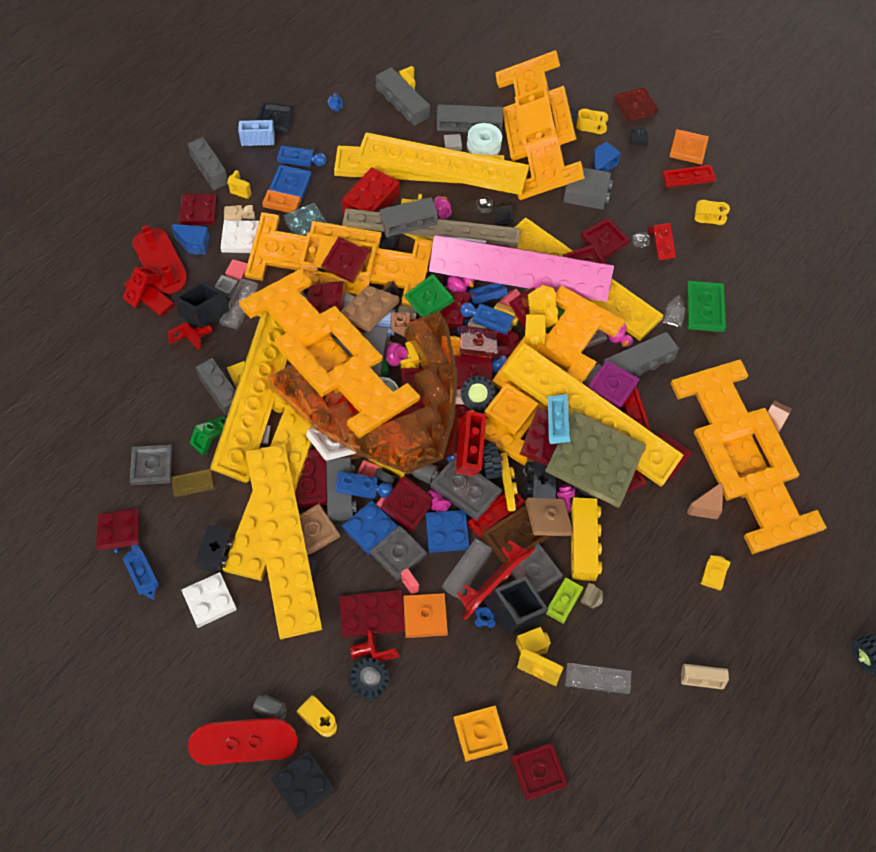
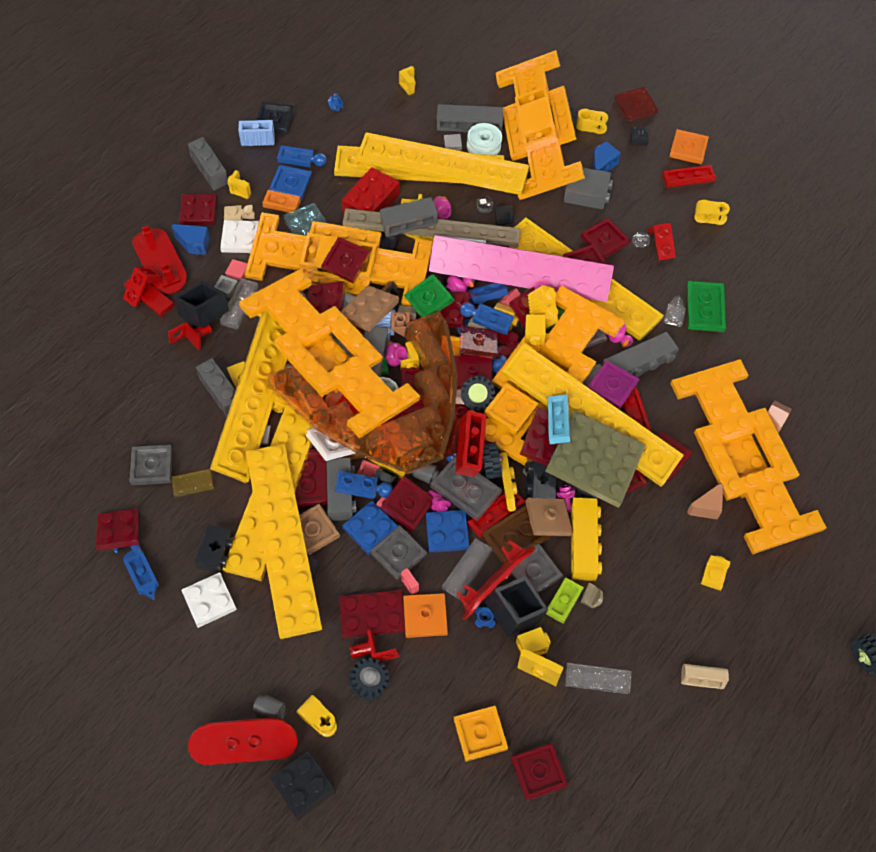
(205, 432): green bracket -> none
(402, 96): dark grey brick -> none

